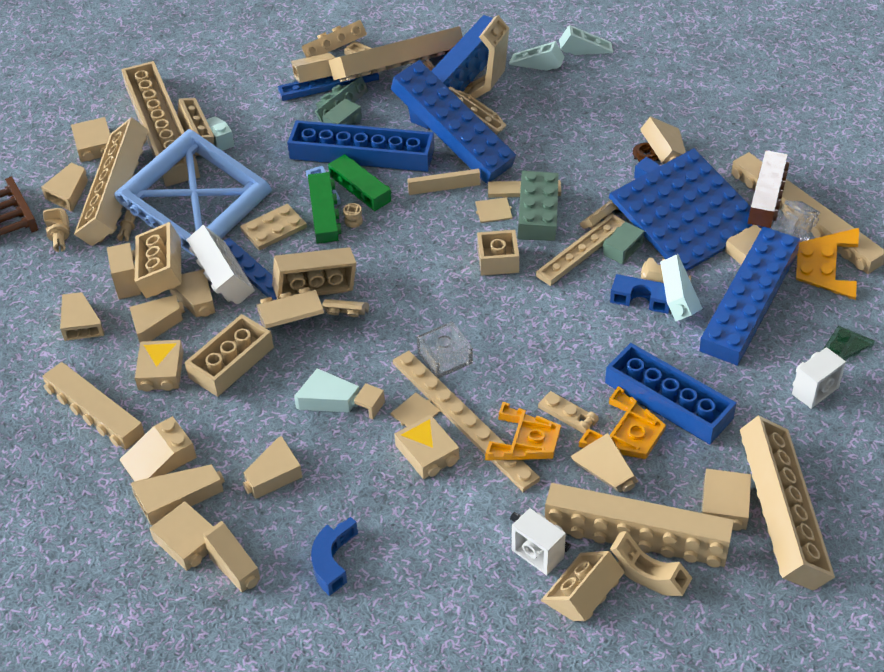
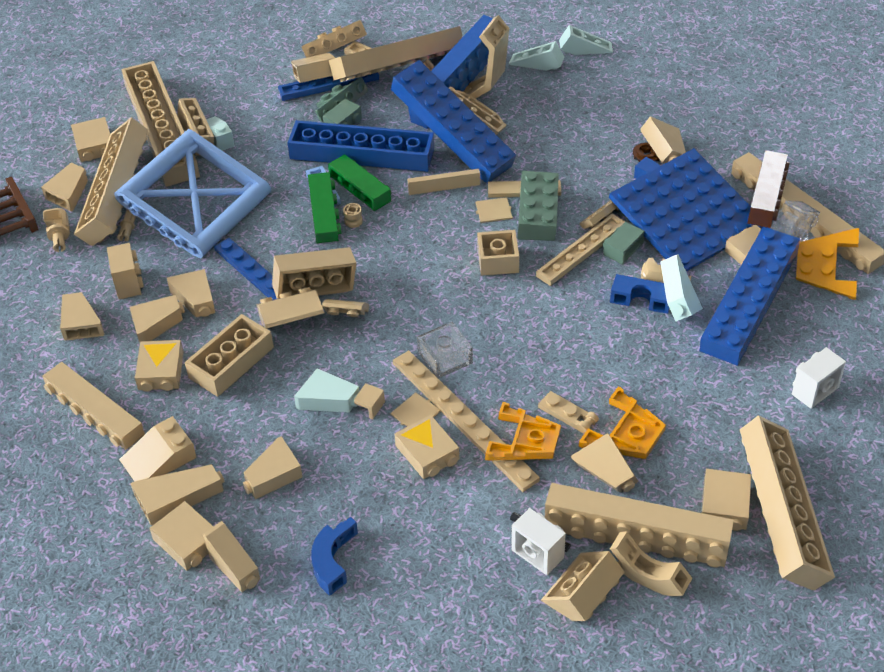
(158, 260): tan brick -> none
(220, 265): white brick -> none
(273, 226): tan plate -> none
(671, 393): blue brick -> none
(848, 343): clear green wing -> none

